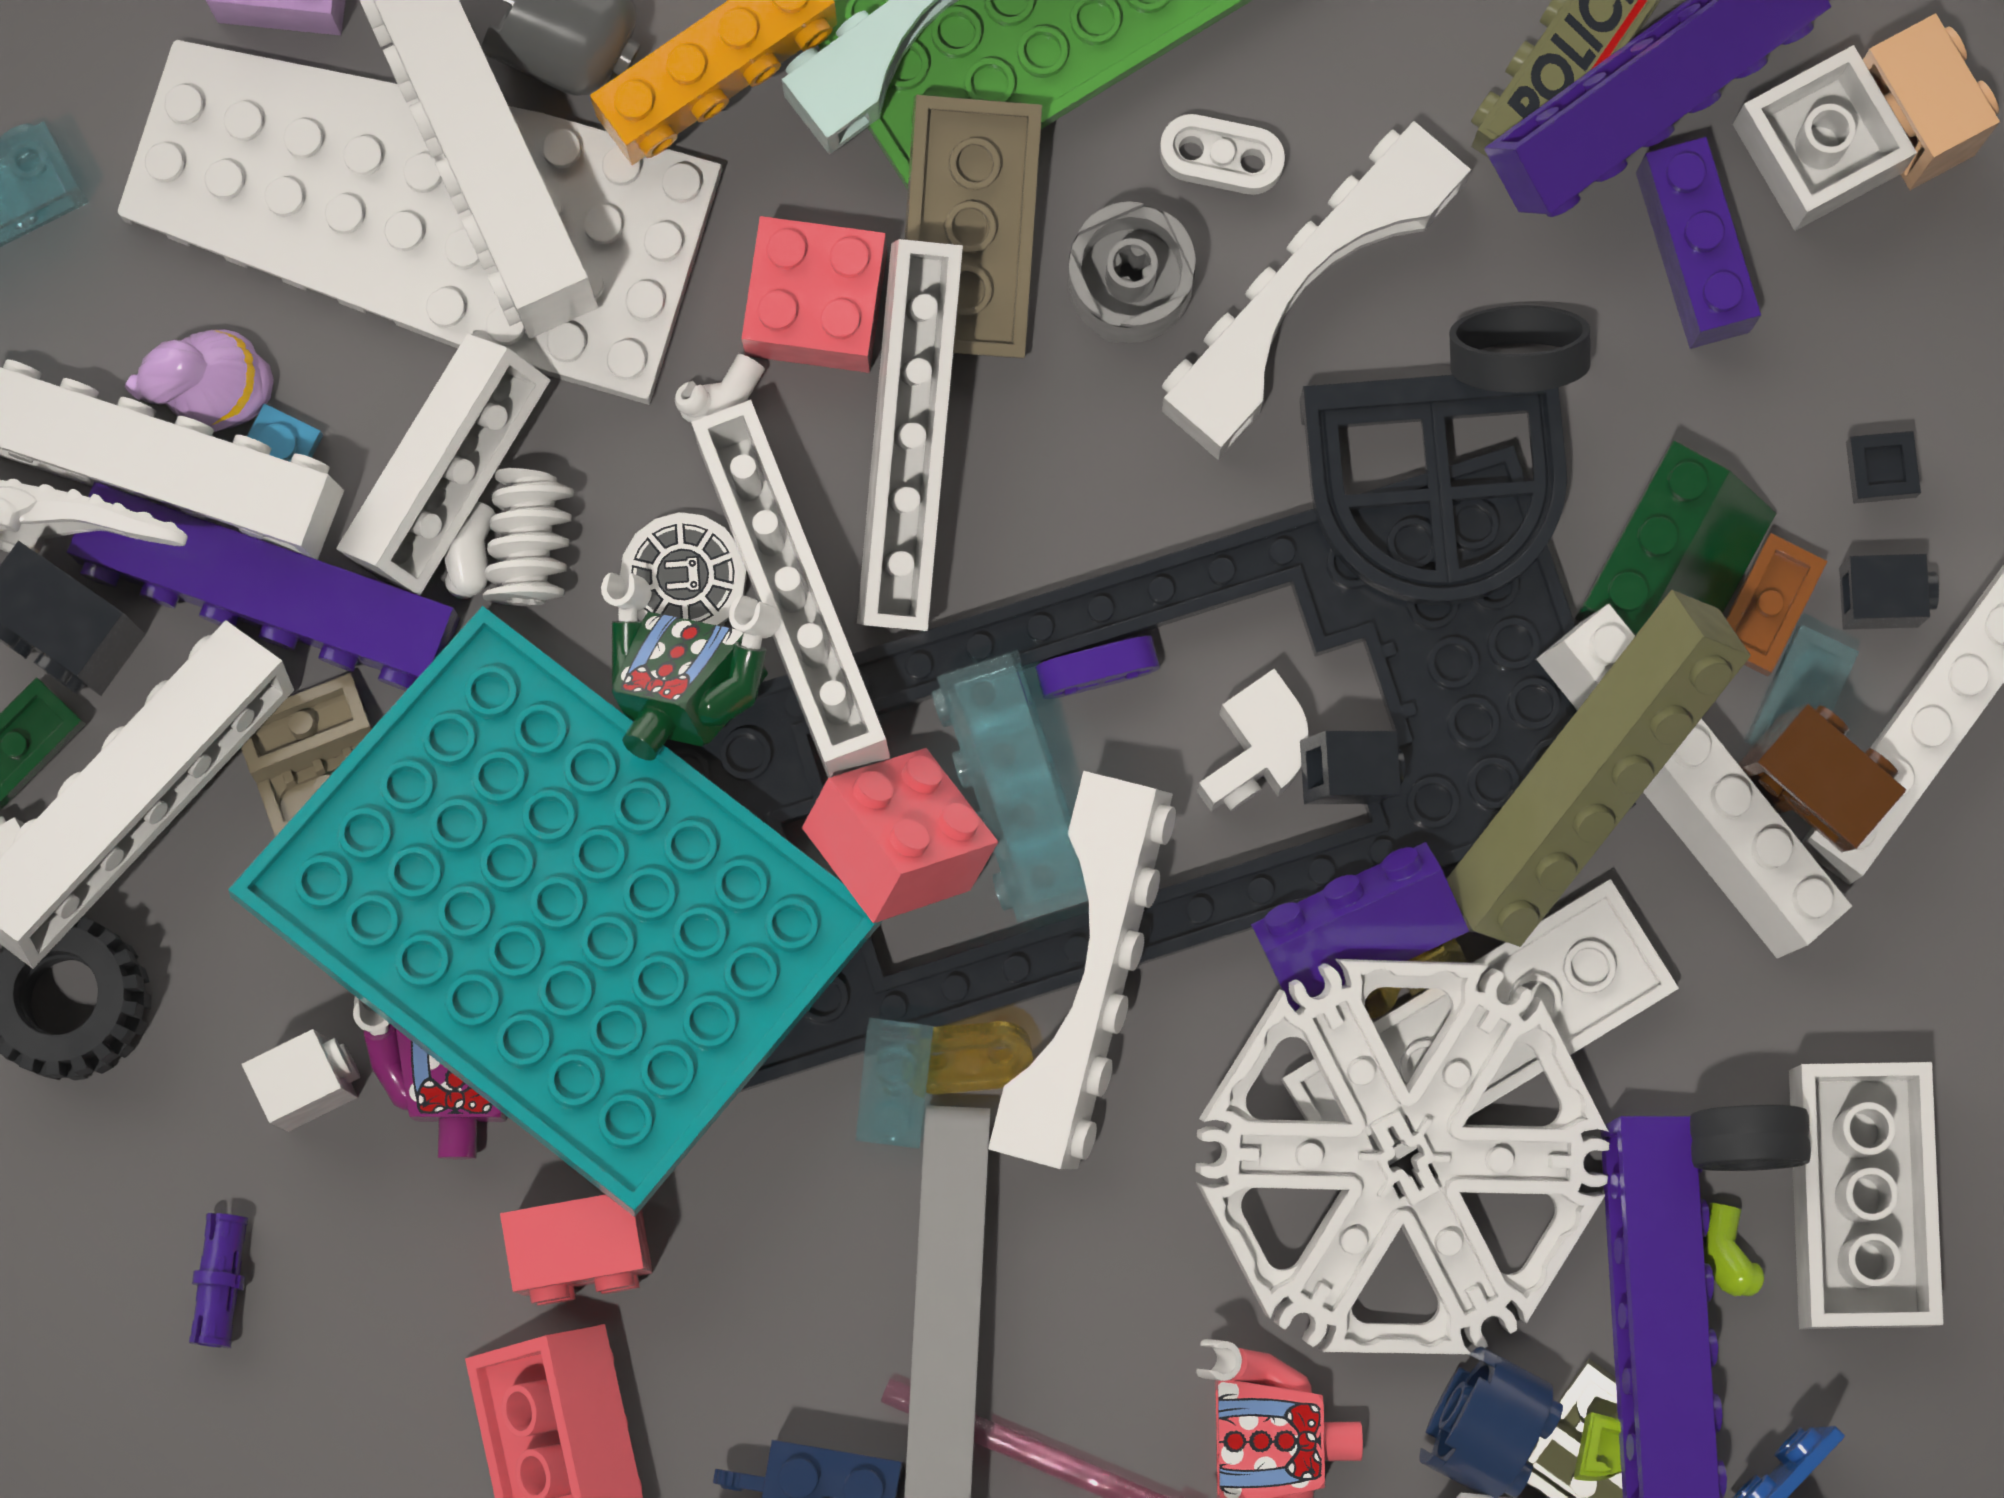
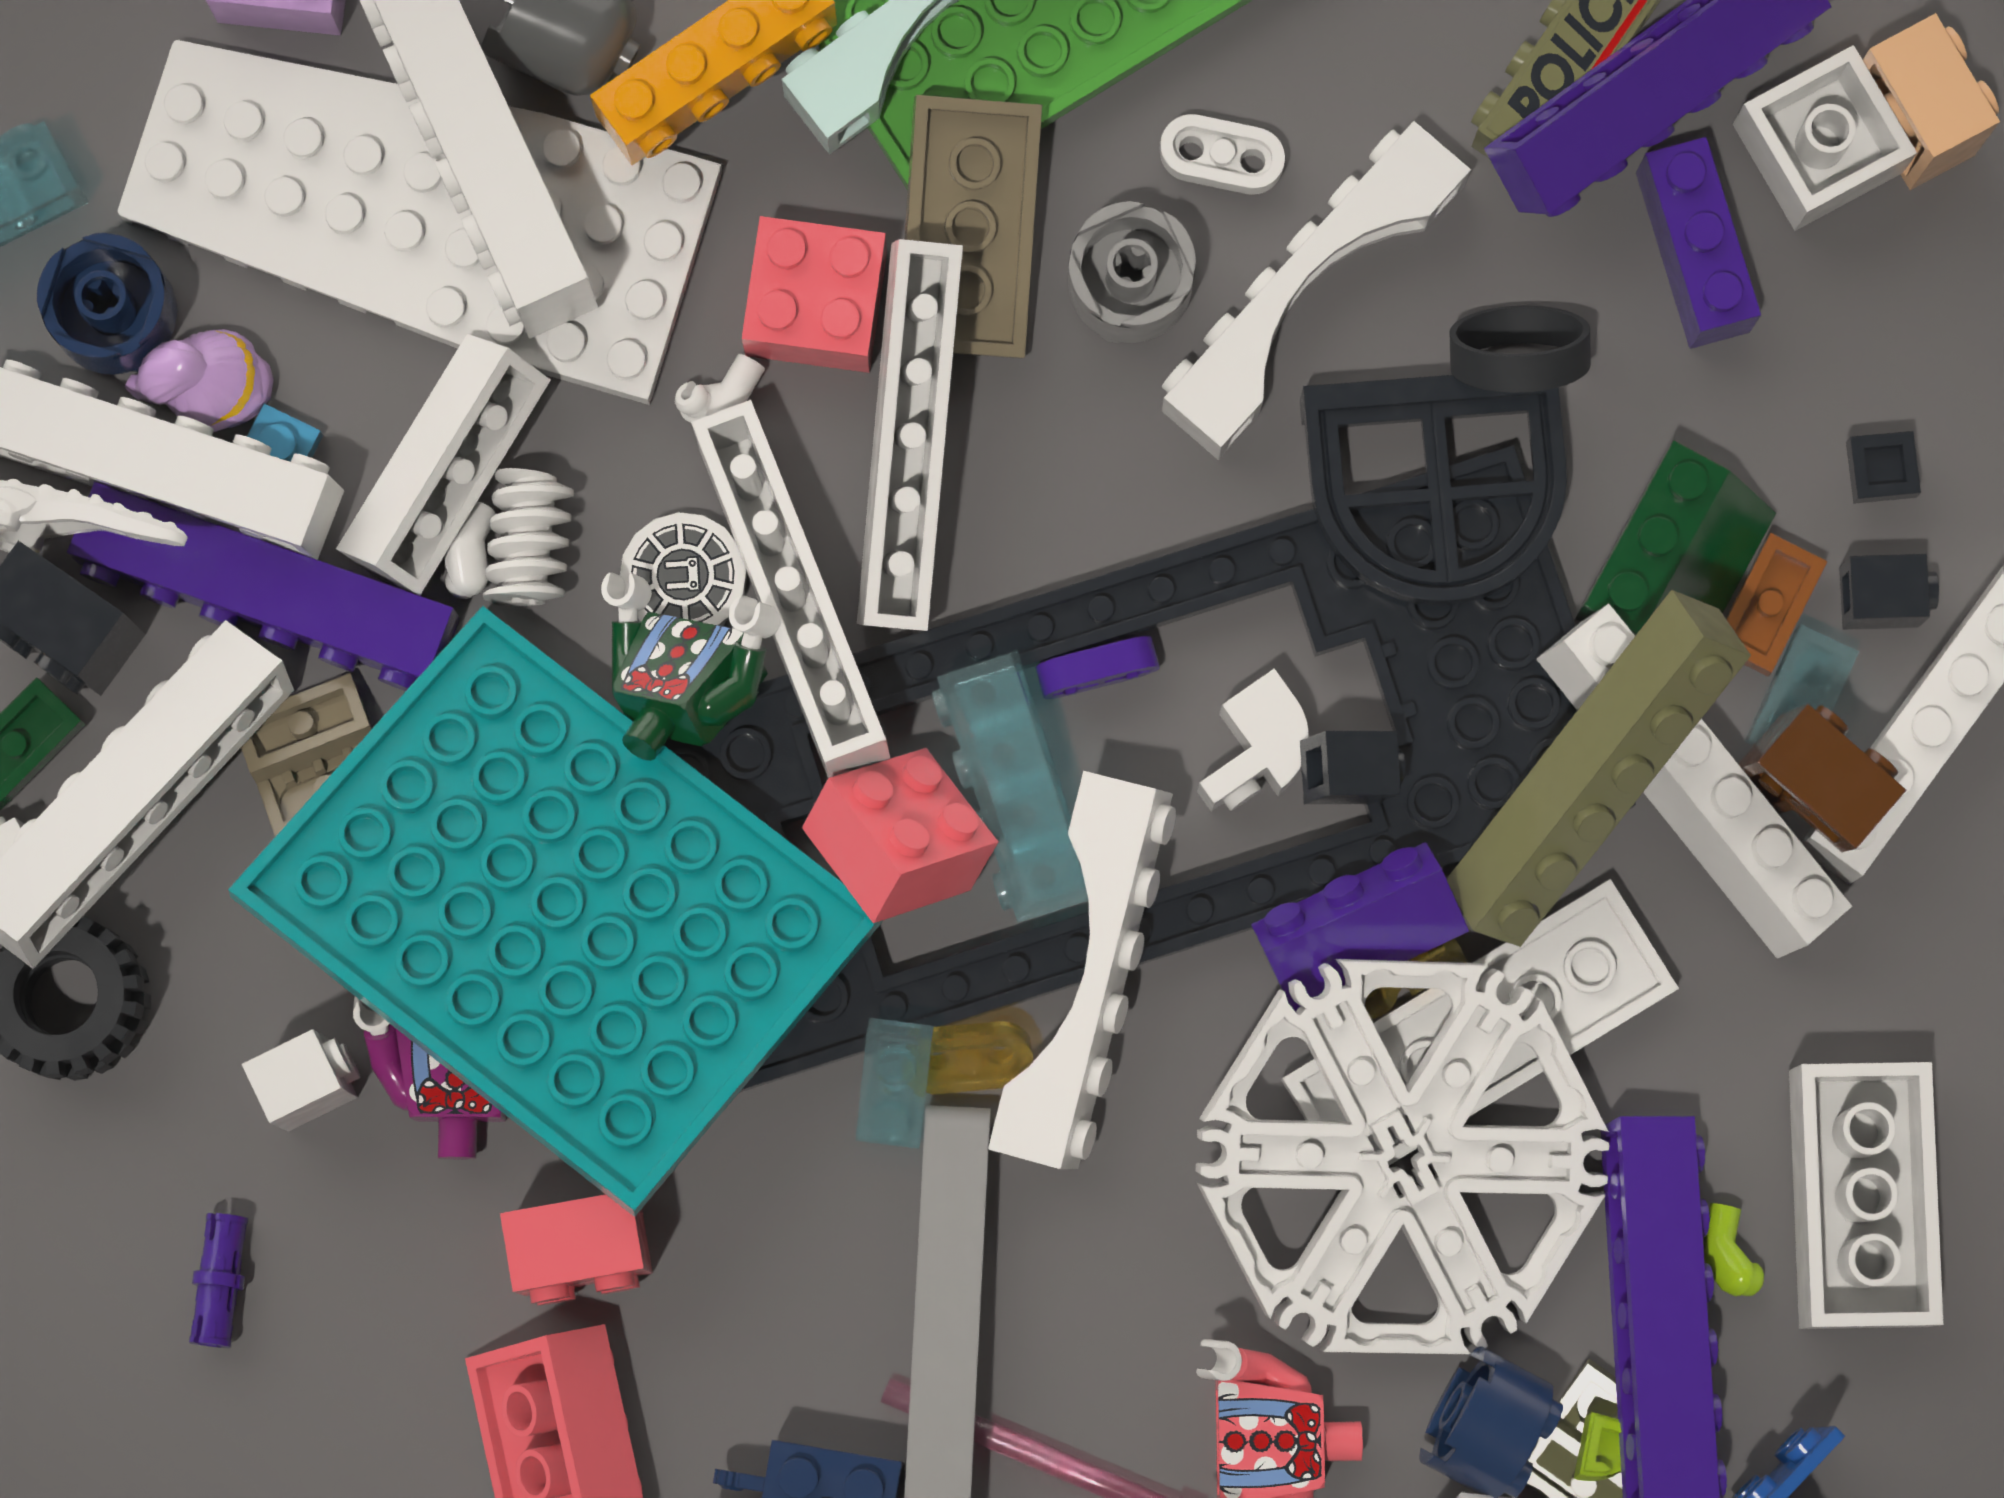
(92, 273): none -> dark blue brick
(1750, 1138): black tyre -> none

